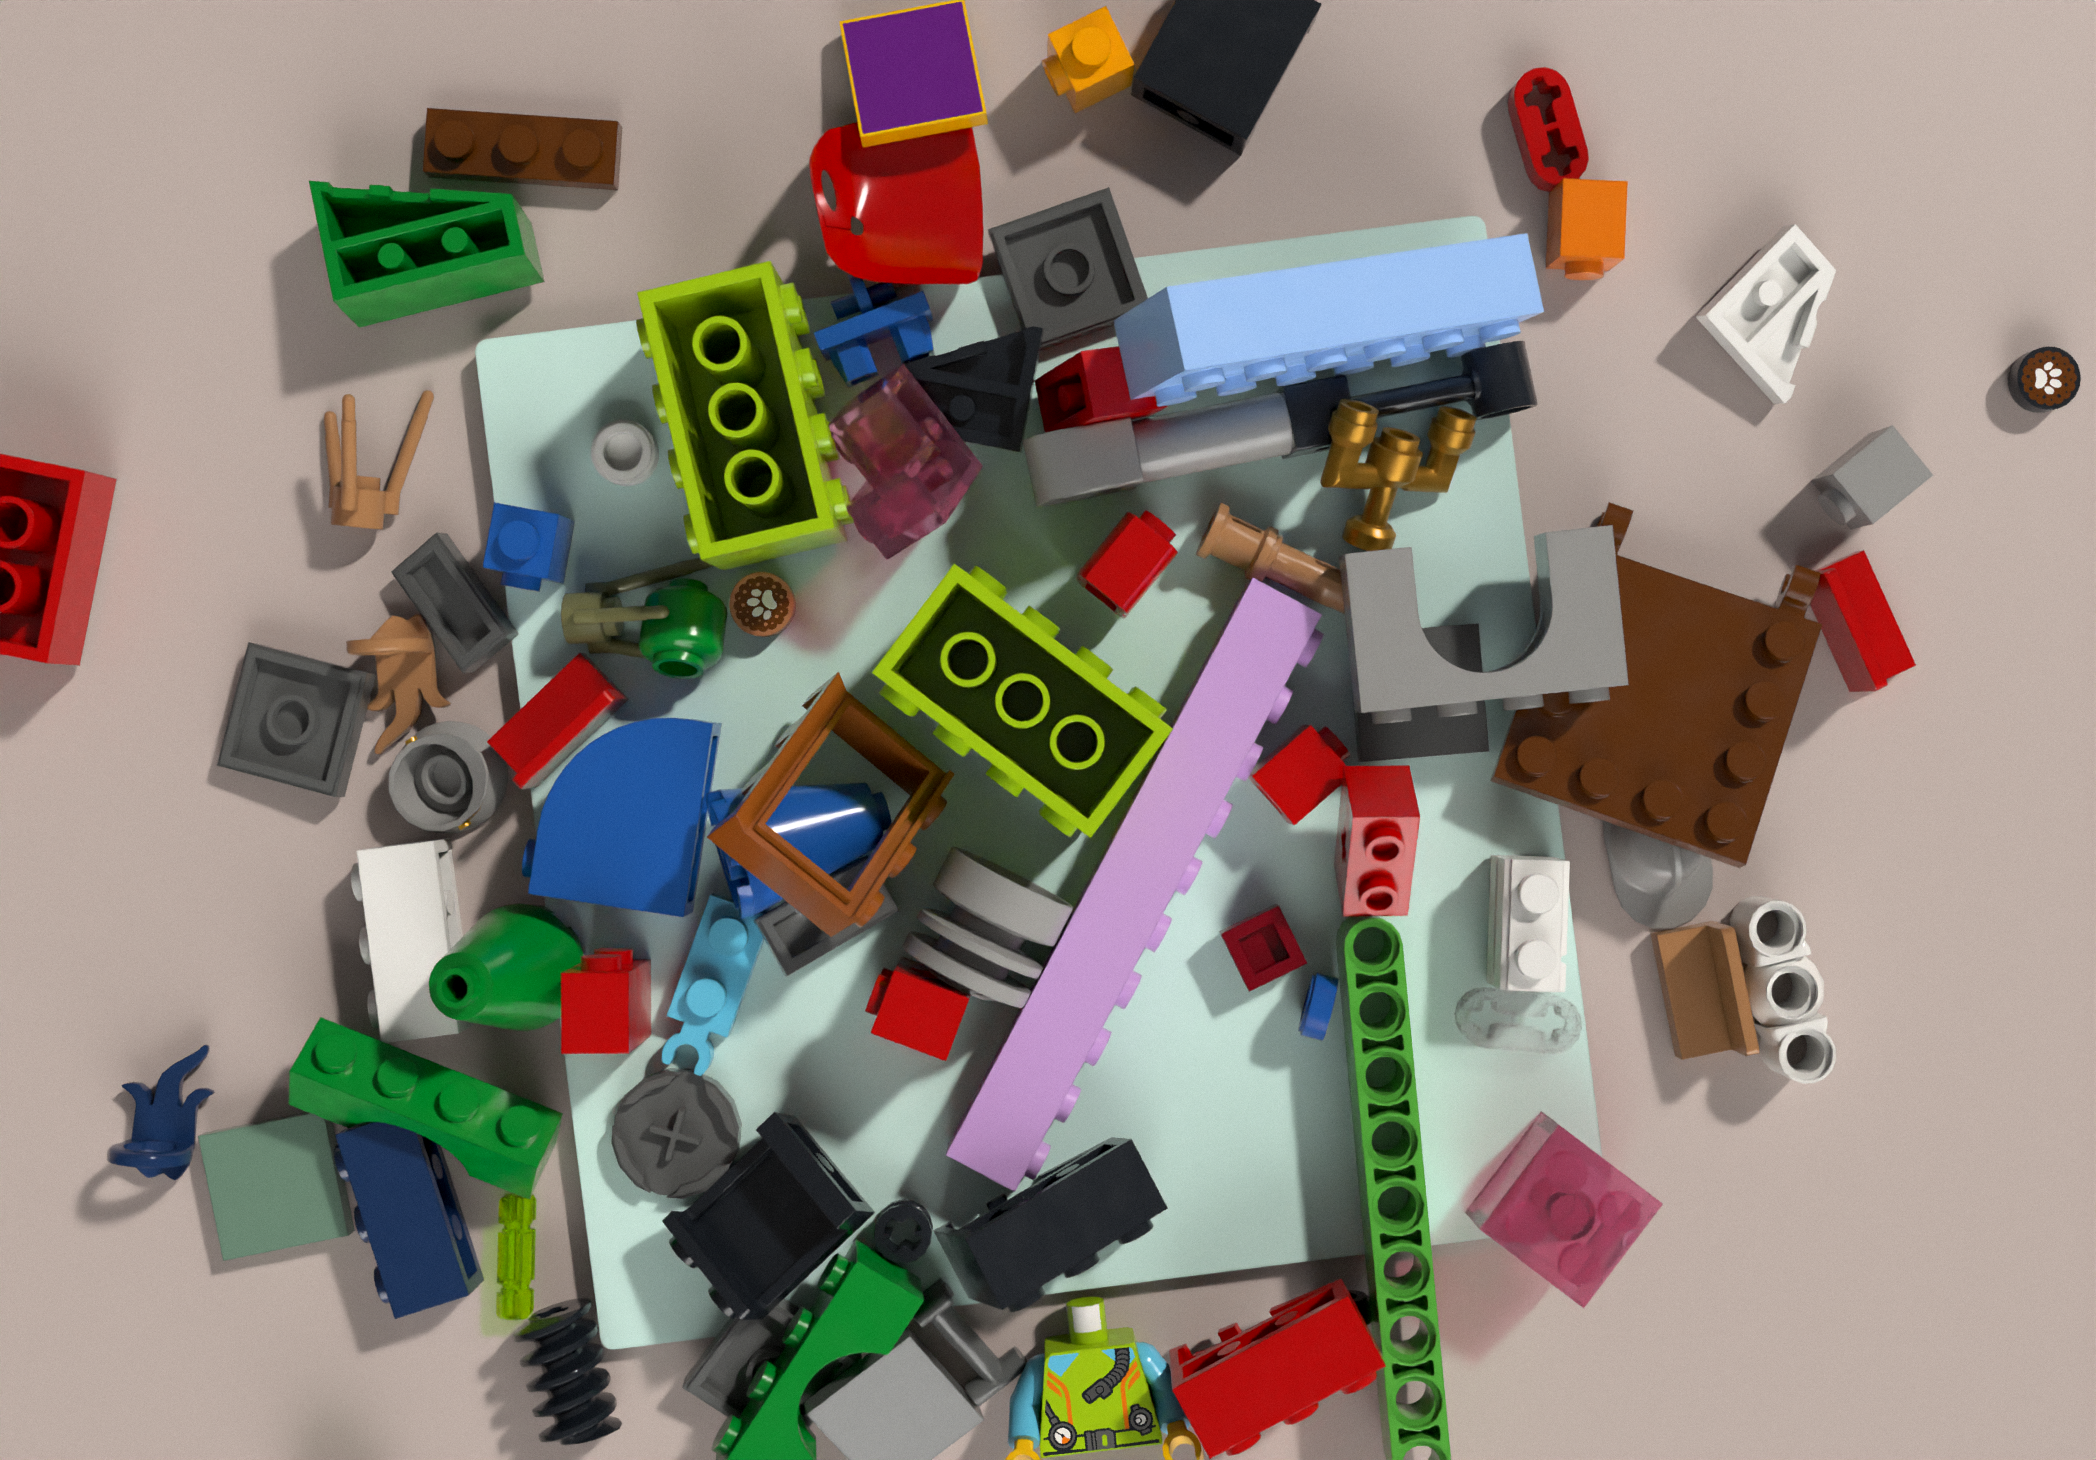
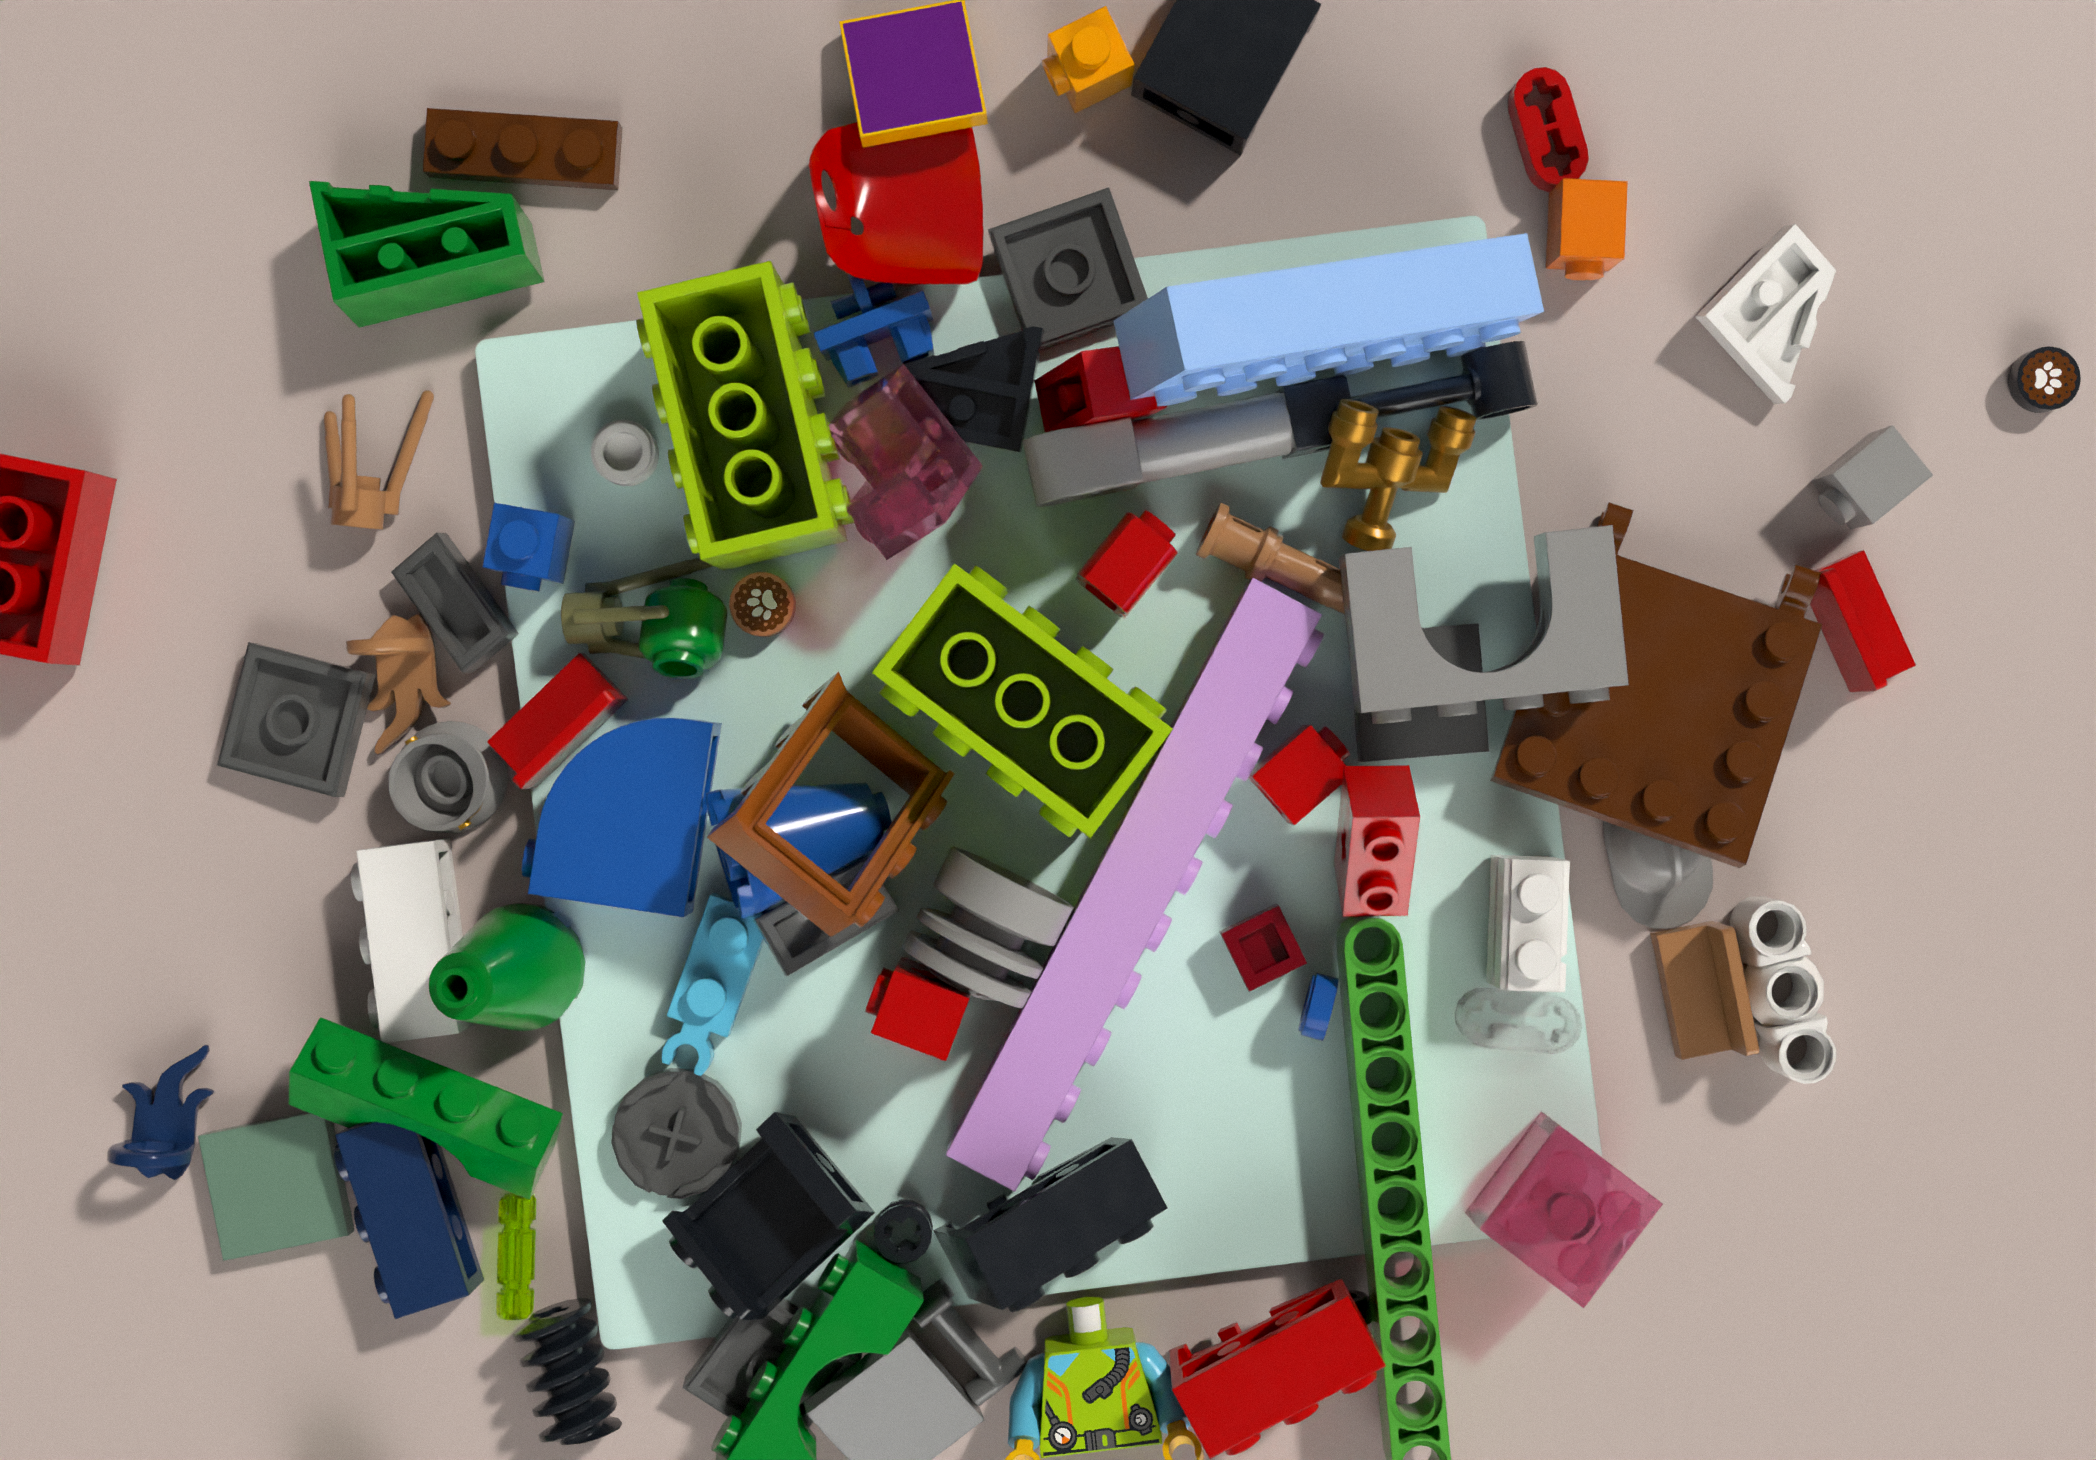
(606, 1003): red brick -> none

